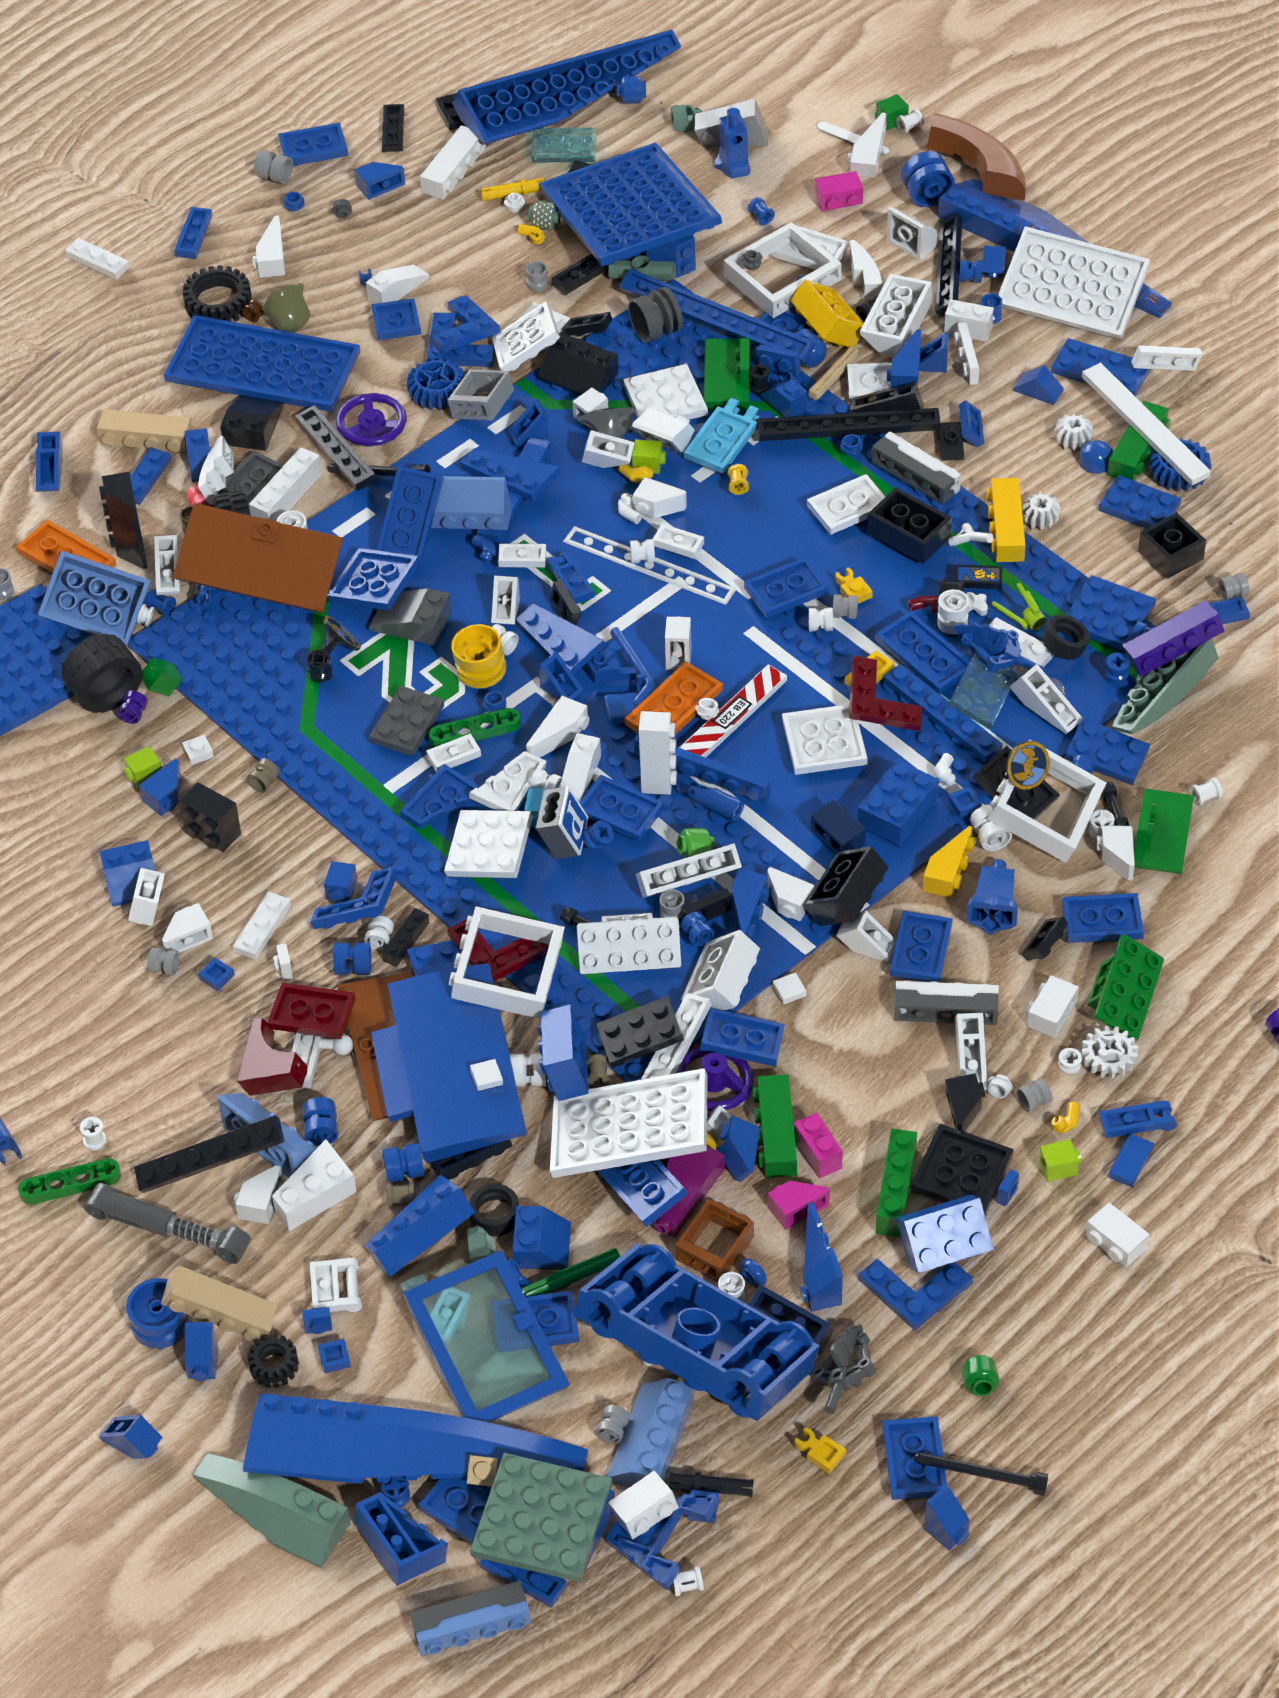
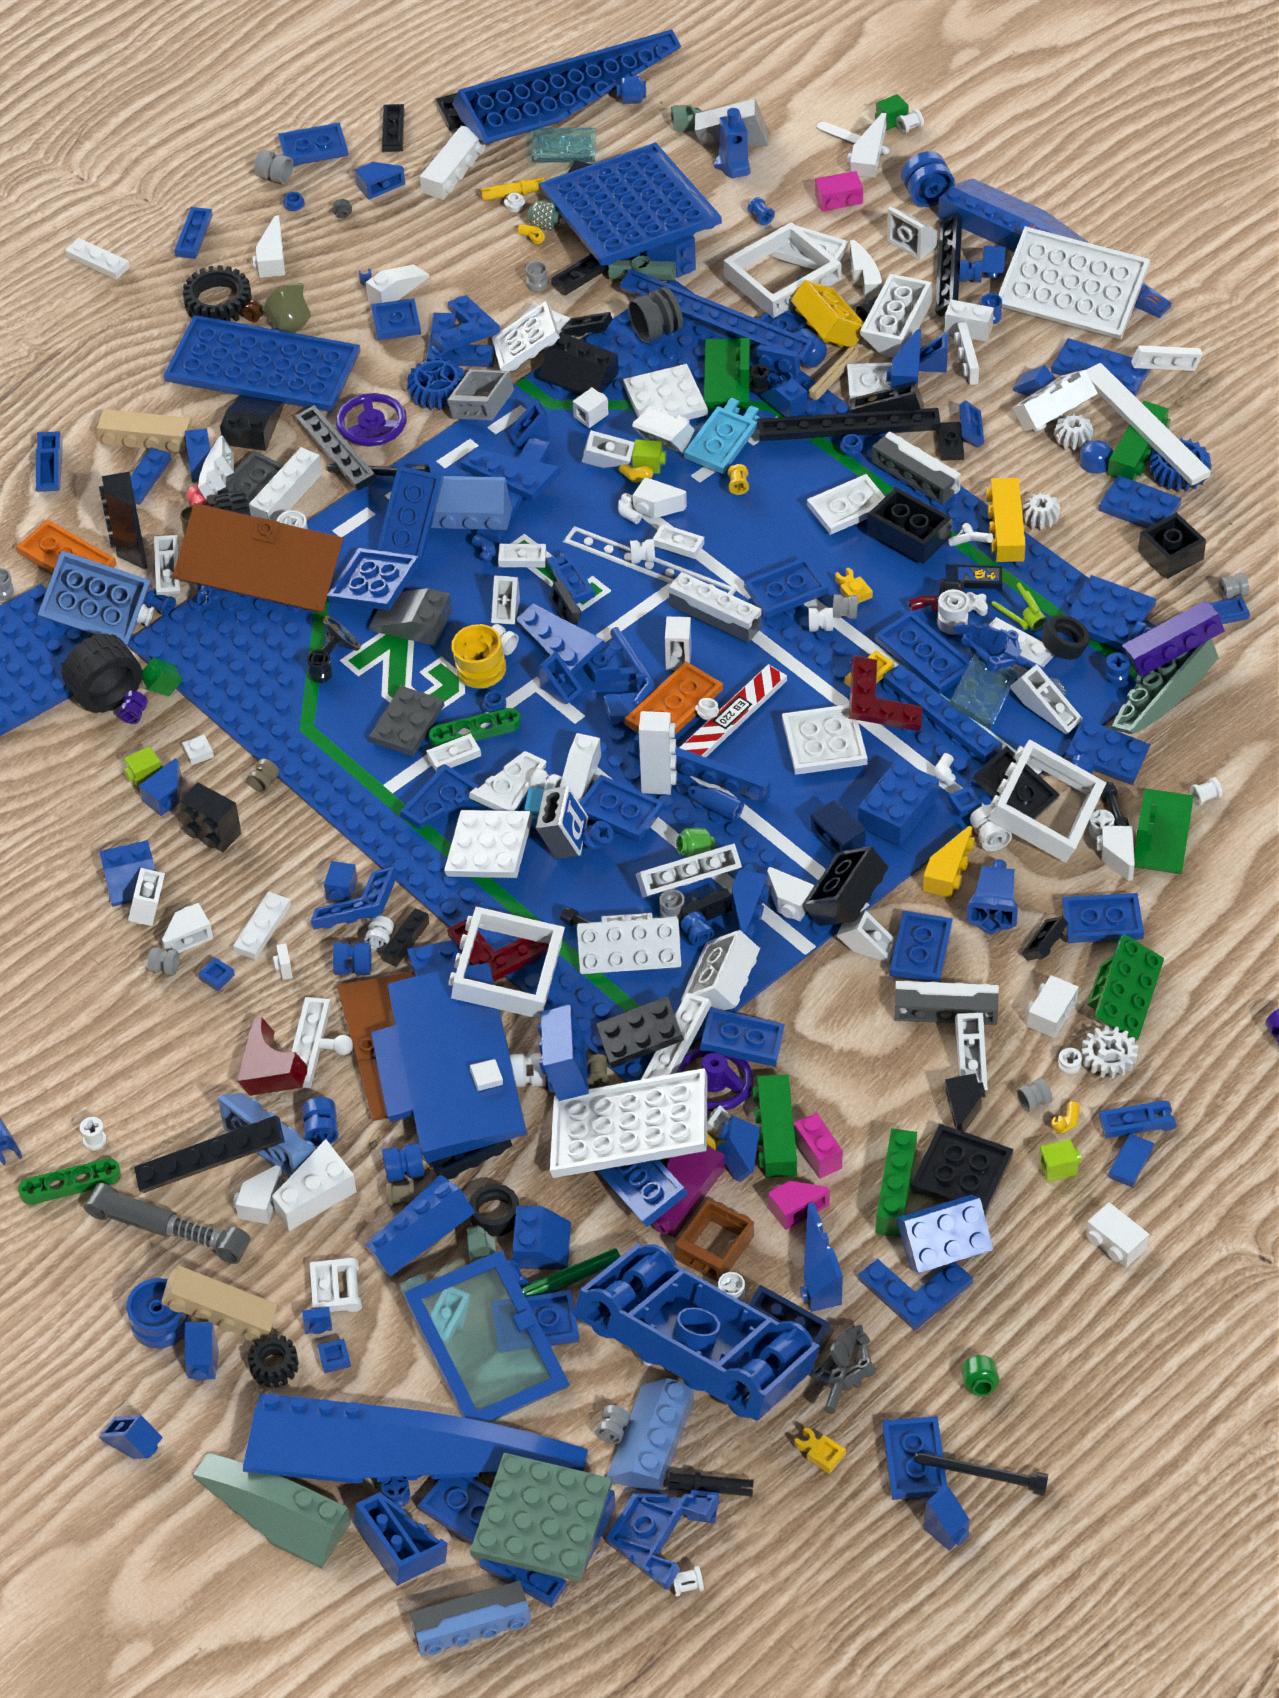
(311, 1010): dark red plate -> none
(481, 1470): tan plate -> none
(559, 727): white slope -> none
(610, 422): dark grey hat -> none
(643, 1505): white brick -> none
(715, 607): none -> white piece
(751, 264): dark grey plate -> none
(753, 1272): blue piece -> none
(789, 988): white tile -> none
(981, 152): dark orange brick -> none
(999, 1086): white plate -> none
(1008, 1188): blue tile -> none
(1027, 764): shield -> none
(1054, 400): none -> white wedge

